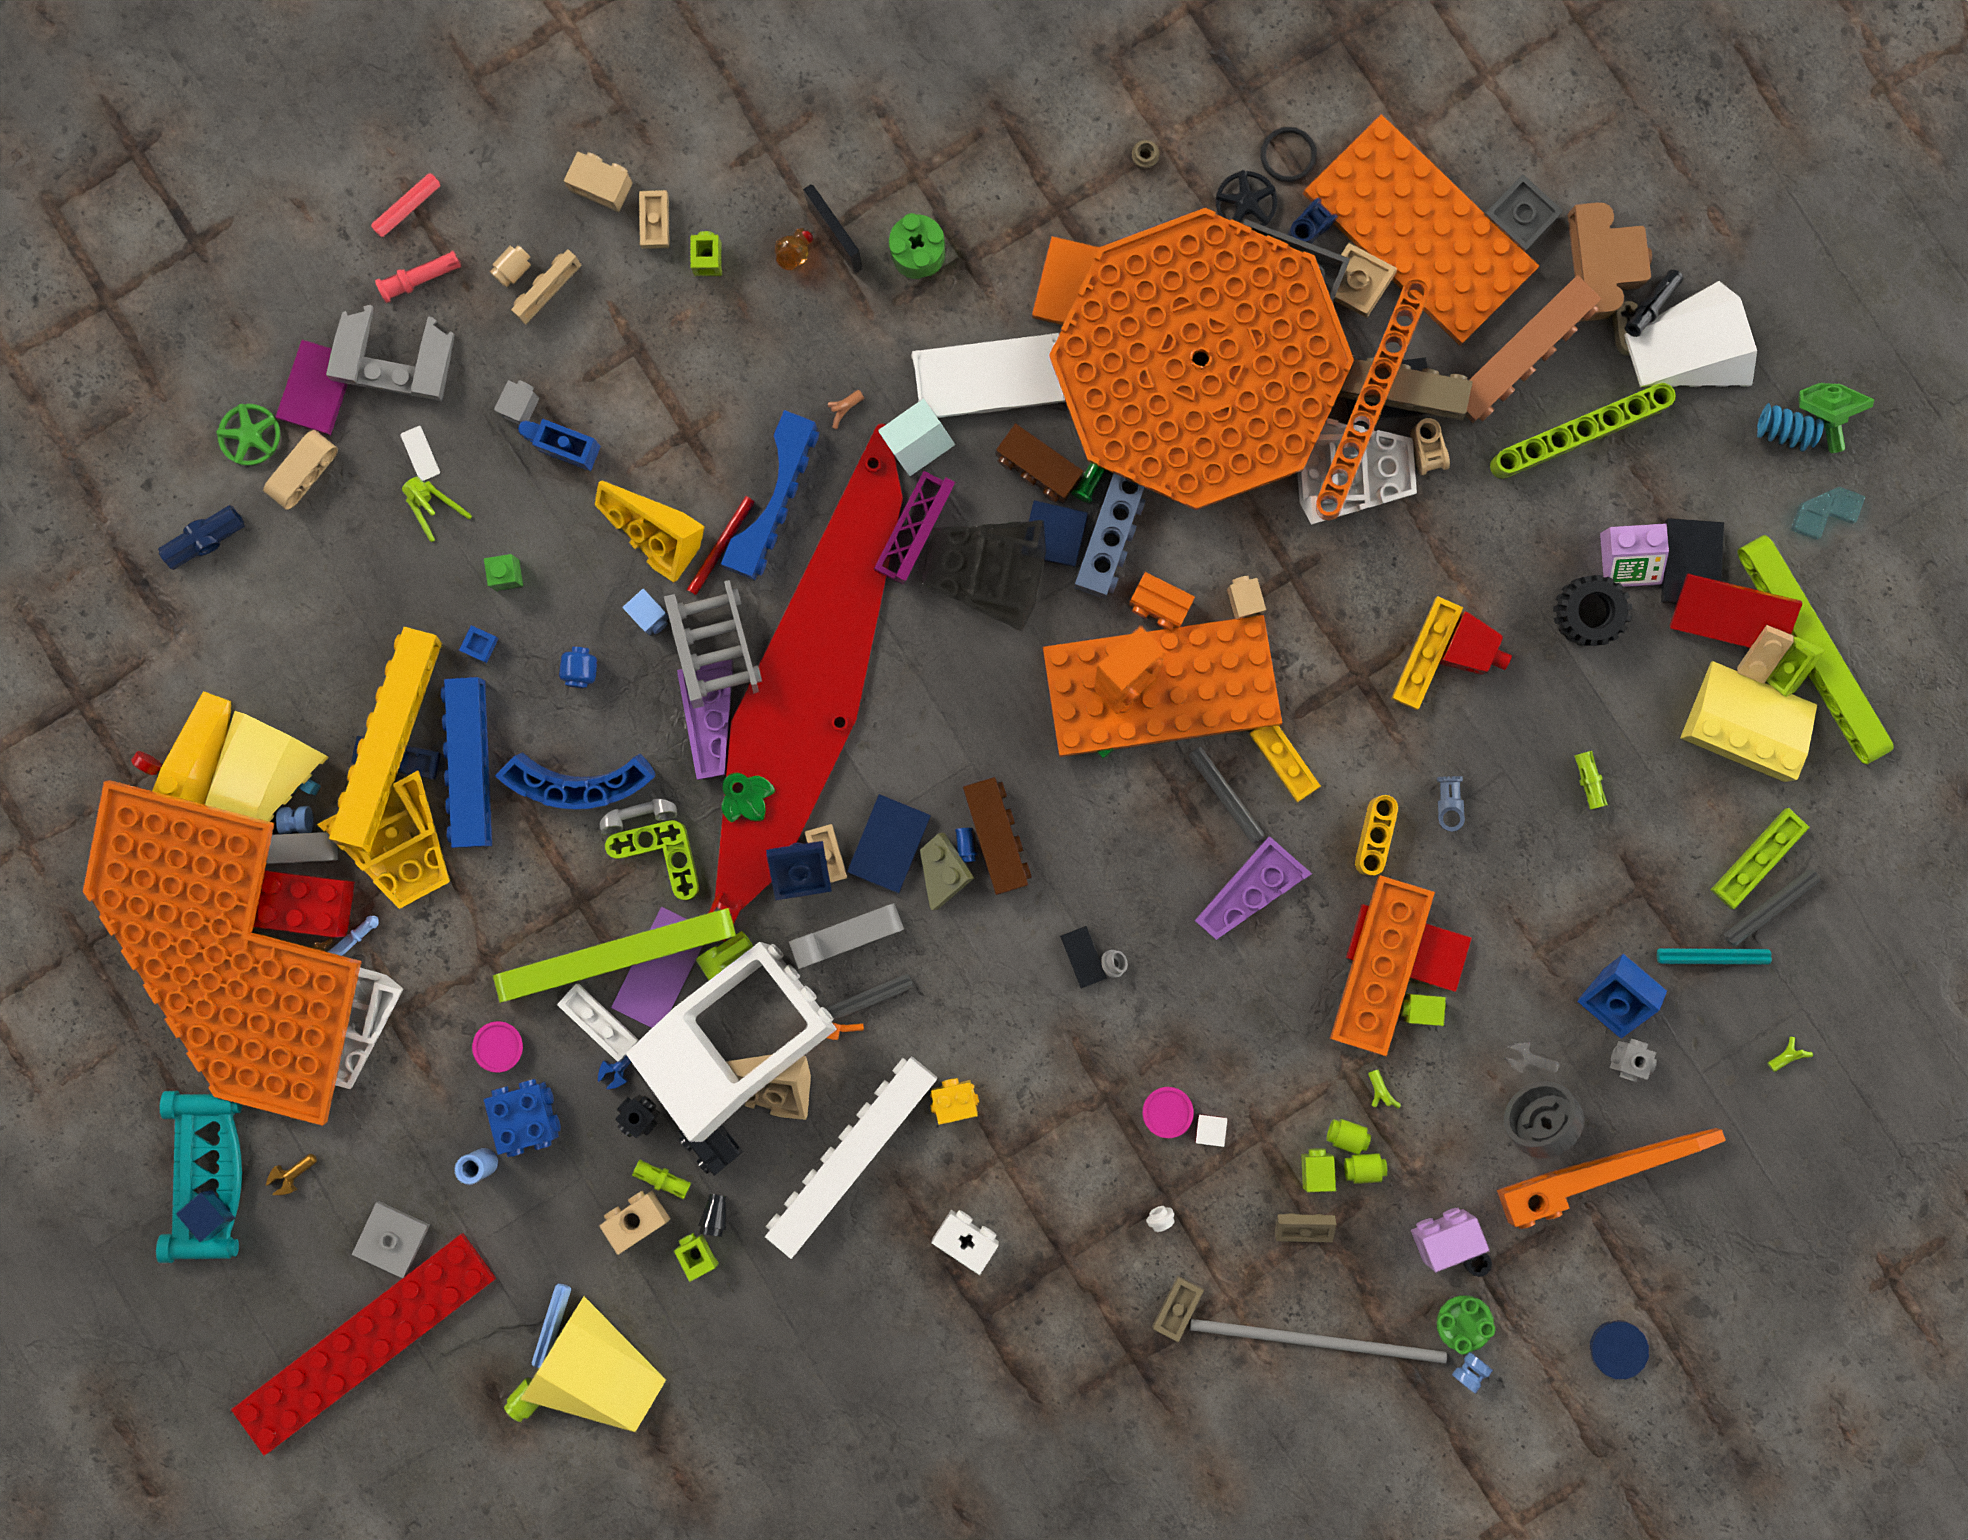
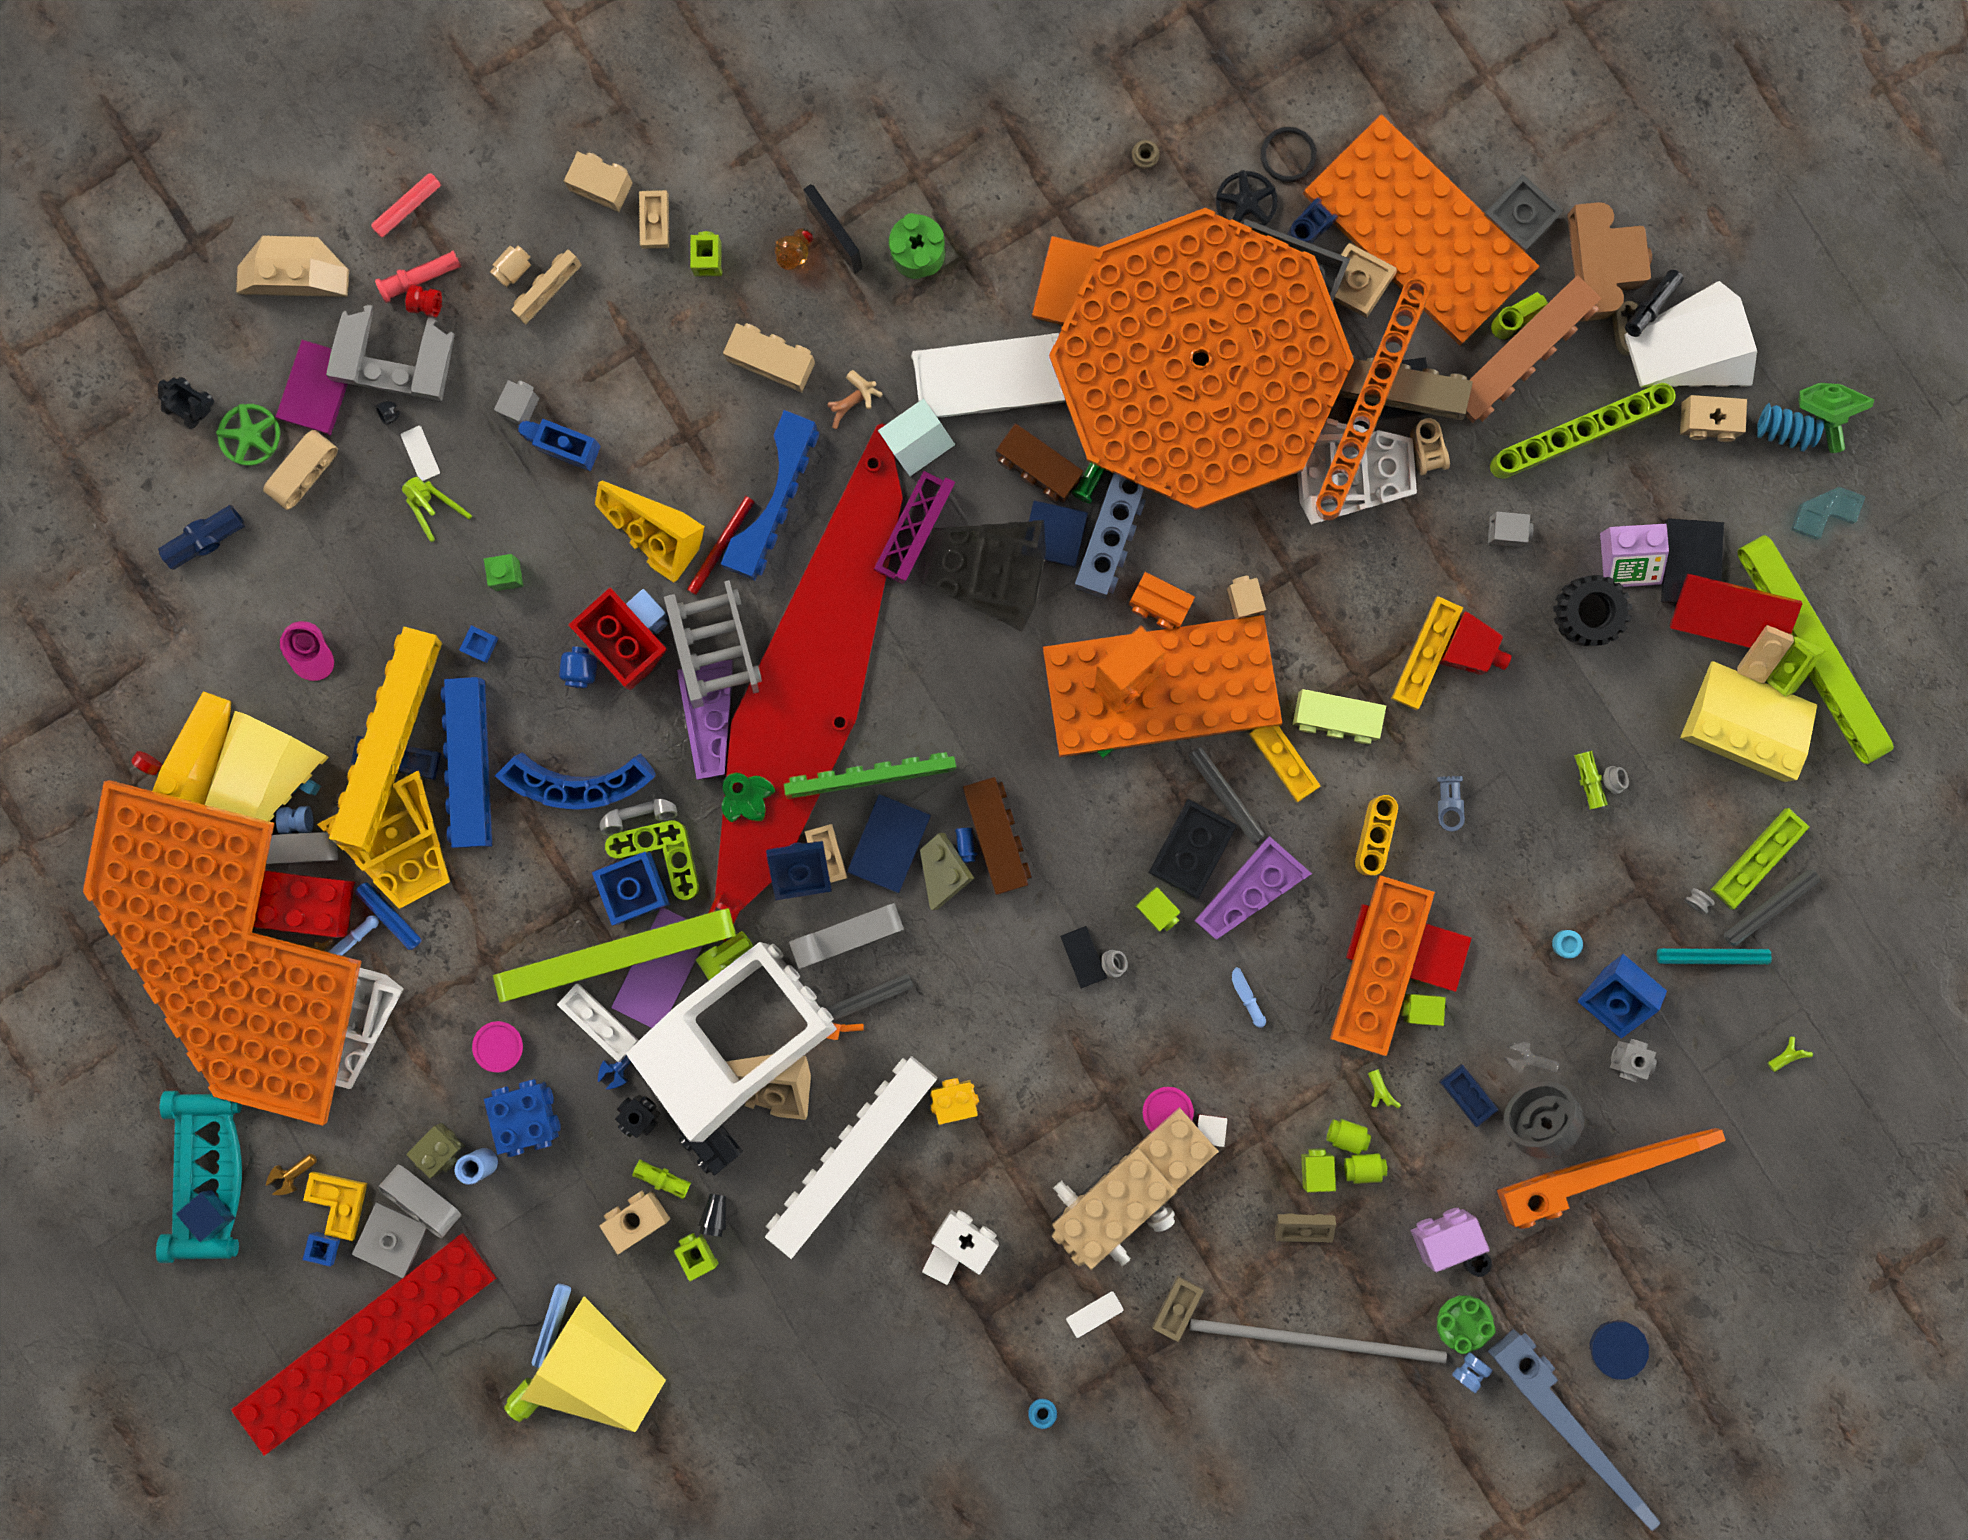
(184, 401): none -> black piece
(292, 268): none -> tan wedge
(306, 651): none -> dark pink cap
(314, 1251): none -> blue piece
(343, 1197): none -> yellow tile
(386, 412): none -> black hinge
(388, 916): none -> blue axle
(419, 1201): none -> light grey beam
(424, 301): none -> red wheel
(436, 1151): none -> olive head
(618, 639): none -> red slope
(631, 888): none -> blue brick
(769, 356): none -> tan brick
(864, 386): none -> tan bar
(882, 773): none -> bright green plate
(940, 1265): none -> white tile
(1042, 1422): none -> dark azure plate
(1094, 1314): none -> white sticker
(1130, 1191): none -> tan piece
(1158, 910): none -> lime brick
(1192, 848): none -> black tile
(1246, 996): none -> light blue piece
(1339, 716): none -> yellowish green brick
(1468, 1095): none -> dark blue plate
(1510, 529): none -> light grey brick
(1518, 315): none -> lime piece
(1535, 1386): none -> sand blue piece
(1567, 944): none -> medium azure tile
(1615, 779): none -> light grey plate
(1699, 901): none -> light grey bush
(1728, 413): none -> tan brick

